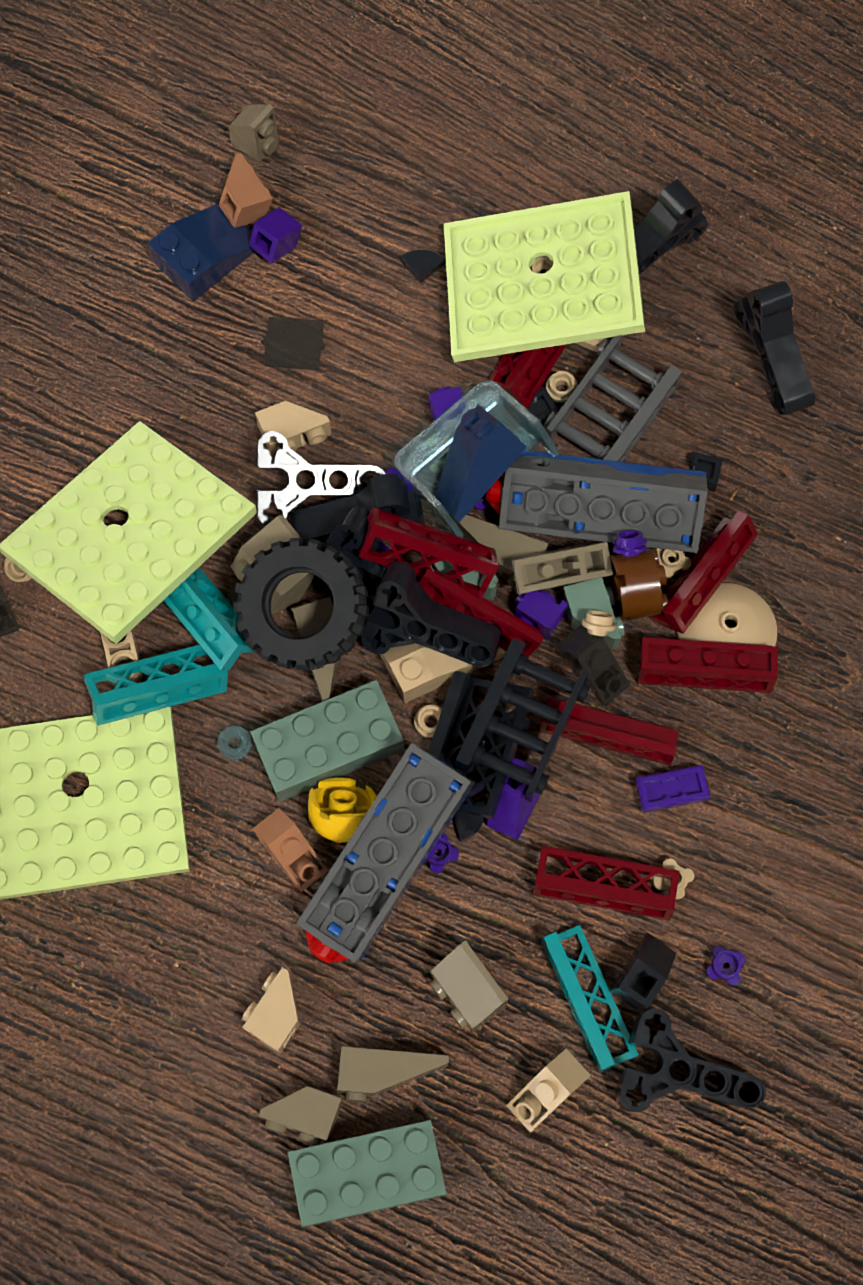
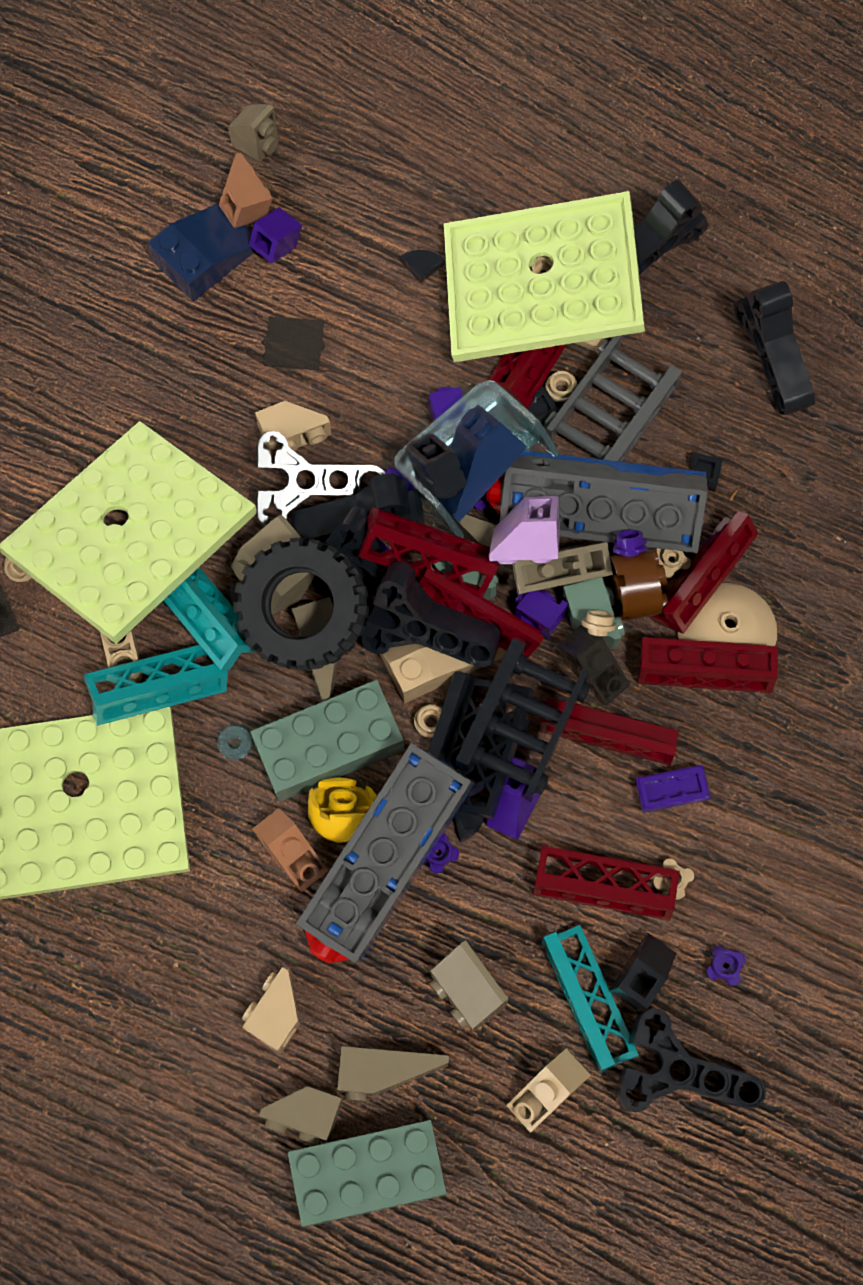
(436, 466): none -> black brick
(528, 532): none -> lavender slope

